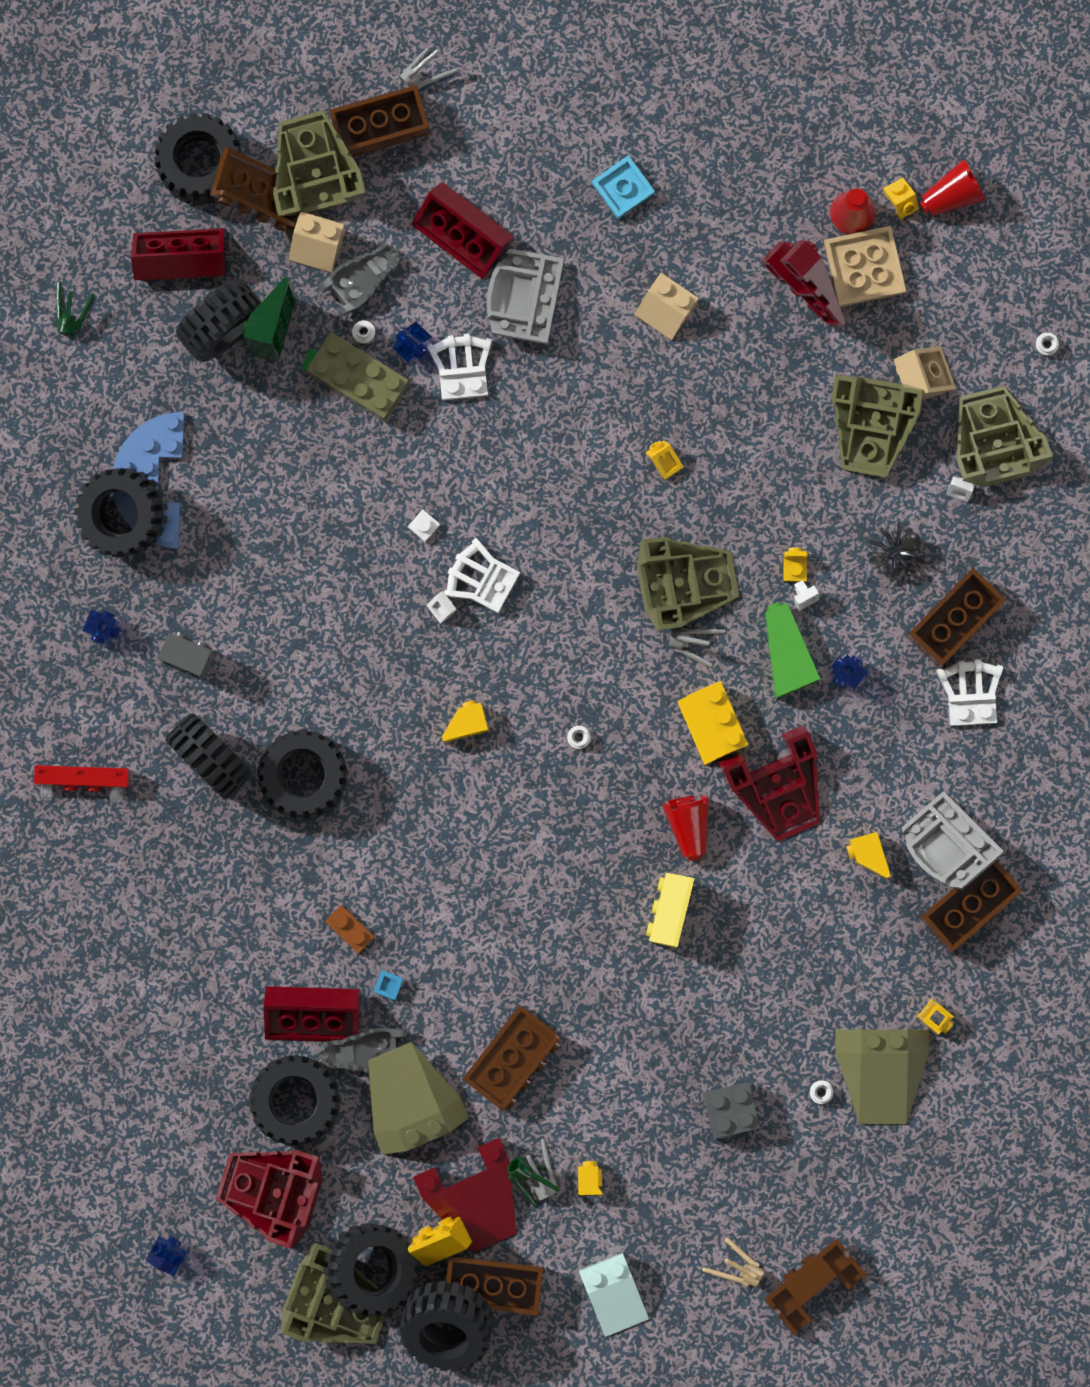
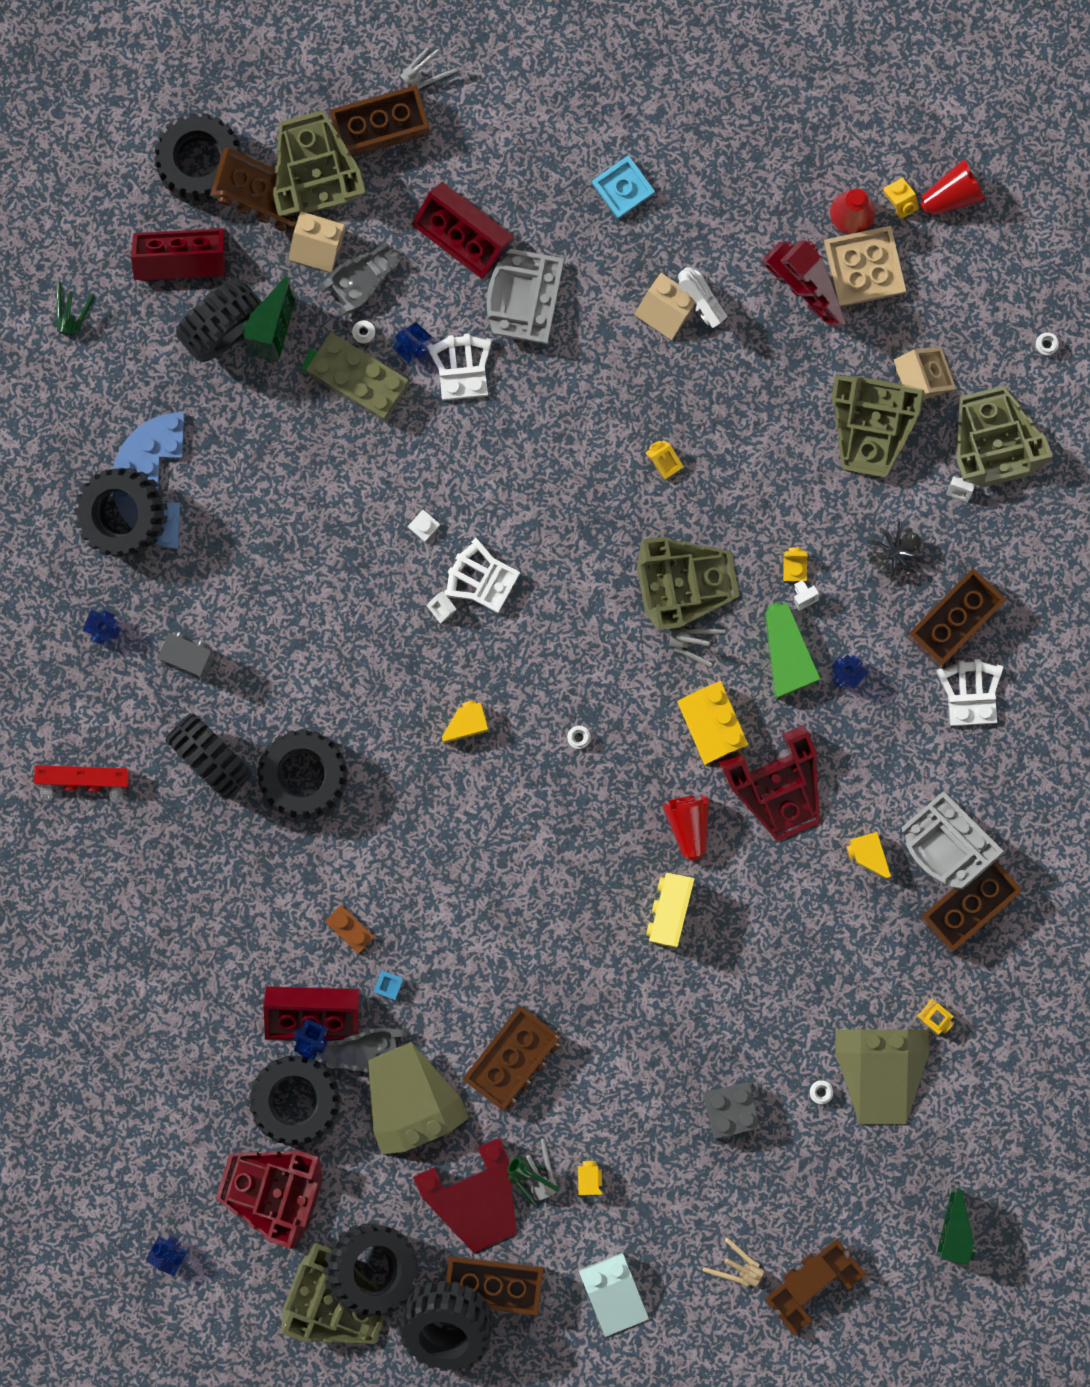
(310, 1039): none -> clear blue brick
(440, 1242): yellow slope -> none
(695, 284): none -> white plate
(956, 1234): none -> dark green slope

